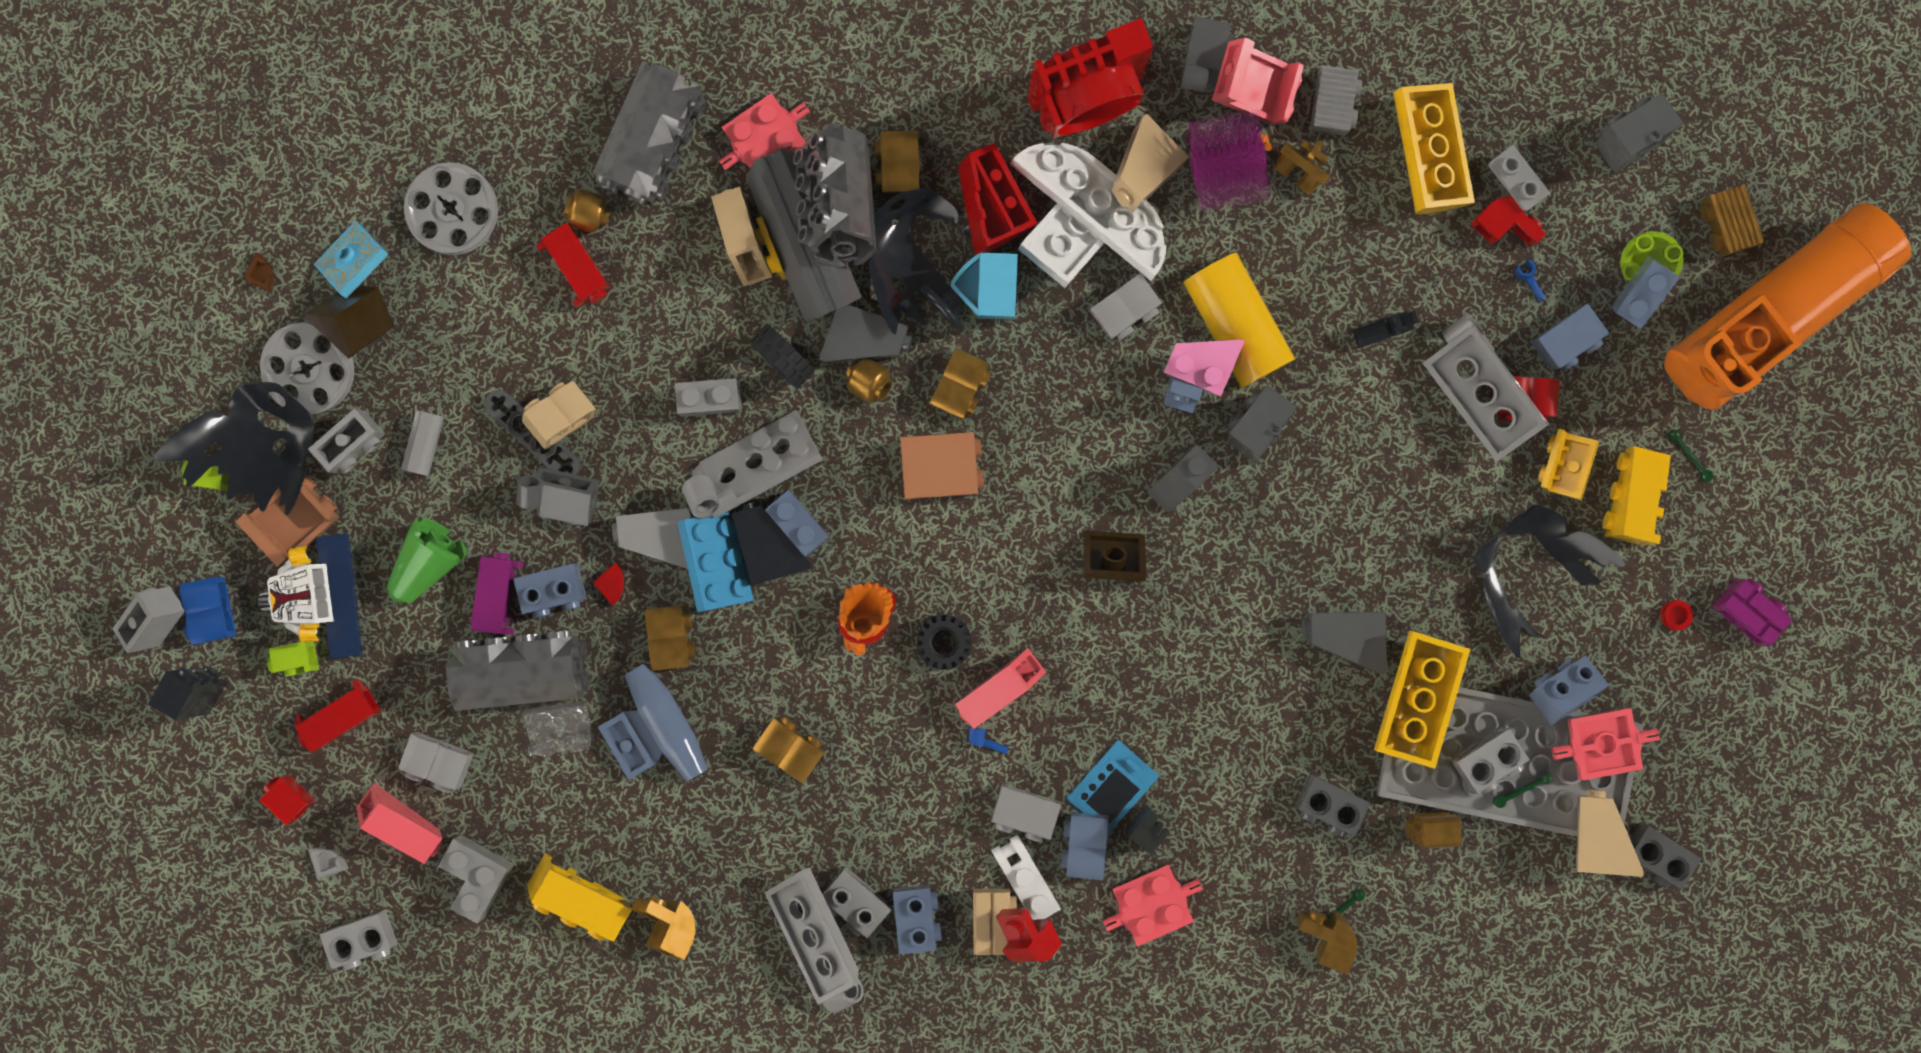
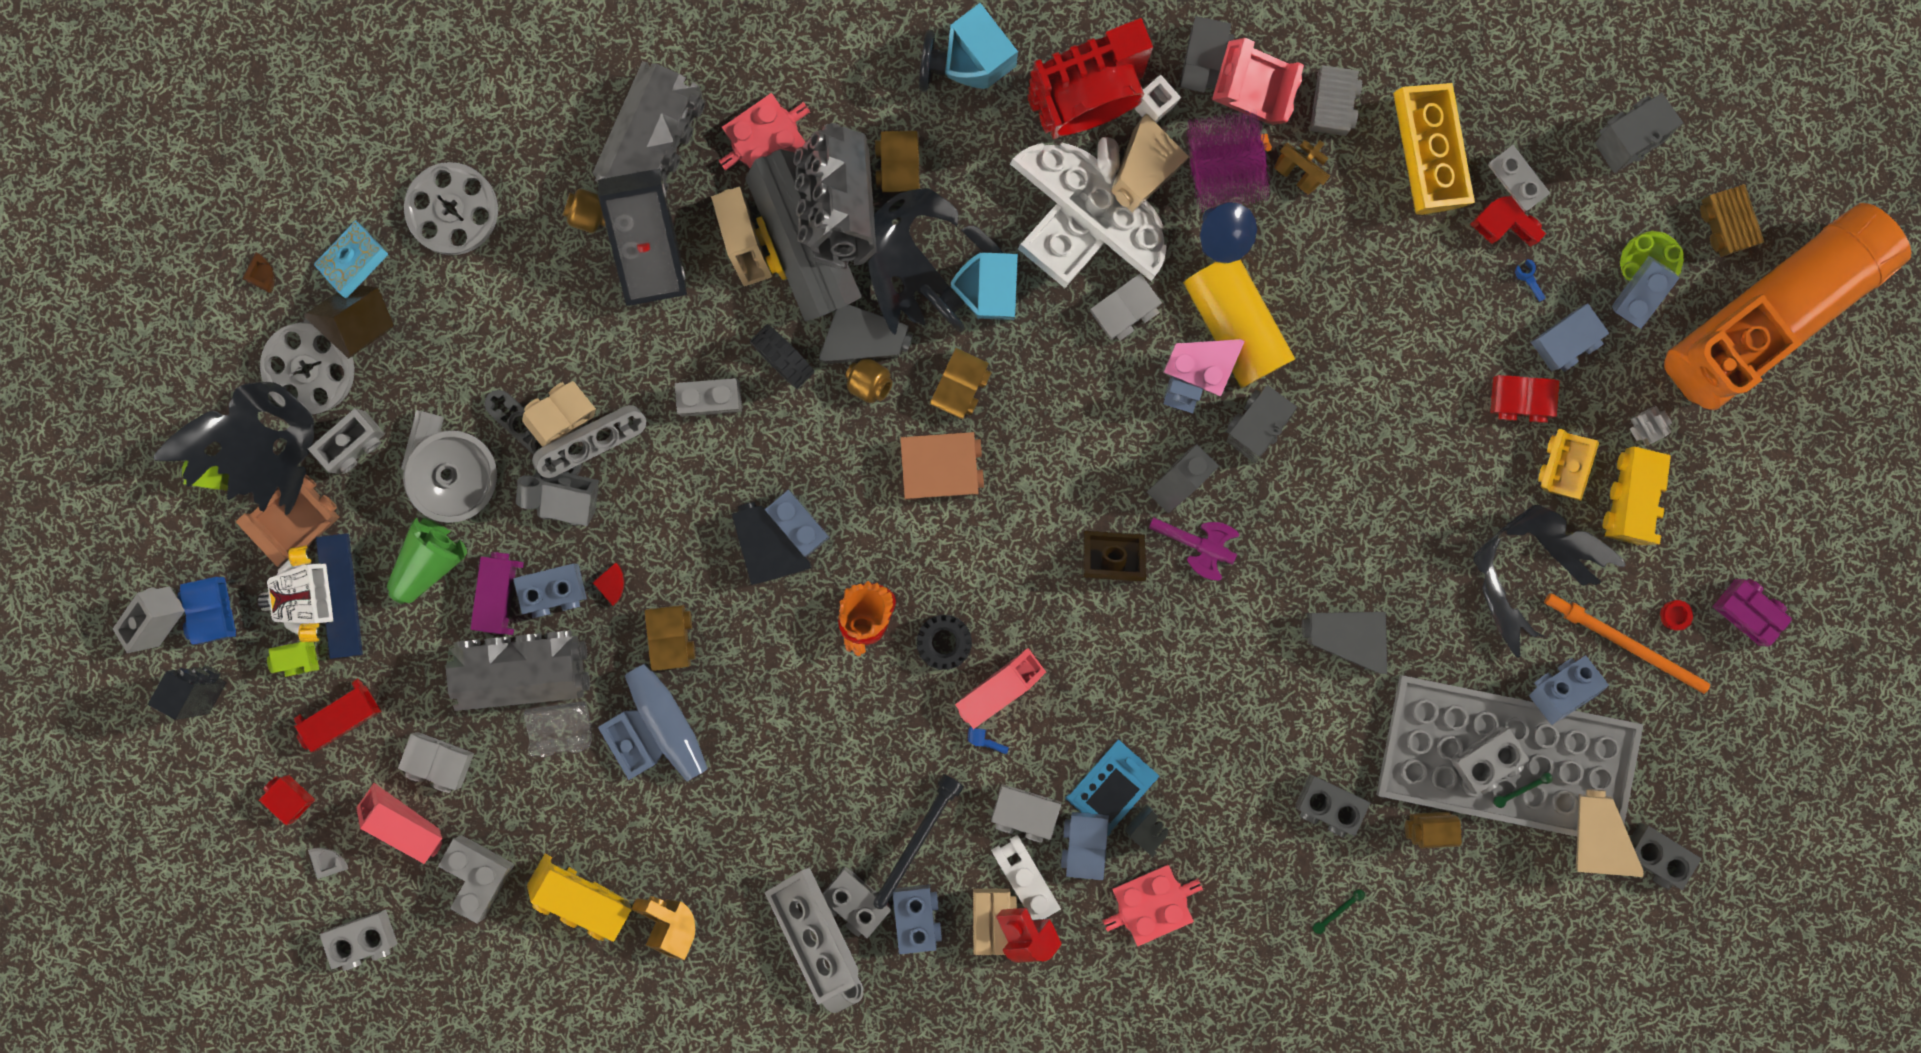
(470, 479): none -> light grey dish
(575, 265): red brick -> none
(591, 446): none -> light grey beam
(642, 236): none -> piece
(653, 534): light grey slope -> none
(711, 497): light grey hinge -> none
(715, 562): dark azure plate -> none
(789, 749): pearl gold brick -> none
(947, 791): none -> black piece
(975, 54): none -> medium azure piece
(992, 201): red wedge -> none
(1108, 158): none -> white piece
(1158, 99): none -> white brick
(1210, 548): none -> magenta piece
(1227, 232): none -> dark blue dish
(1338, 940): pearl gold brick -> none
(1380, 330): black bar -> none
(1422, 699): yellow brick -> none
(1469, 342): light grey hinge -> none
(1577, 614): none -> orange bar
(1605, 743): coral plate -> none
(1650, 425): none -> light grey gear
(1706, 475): dark green hinge -> none

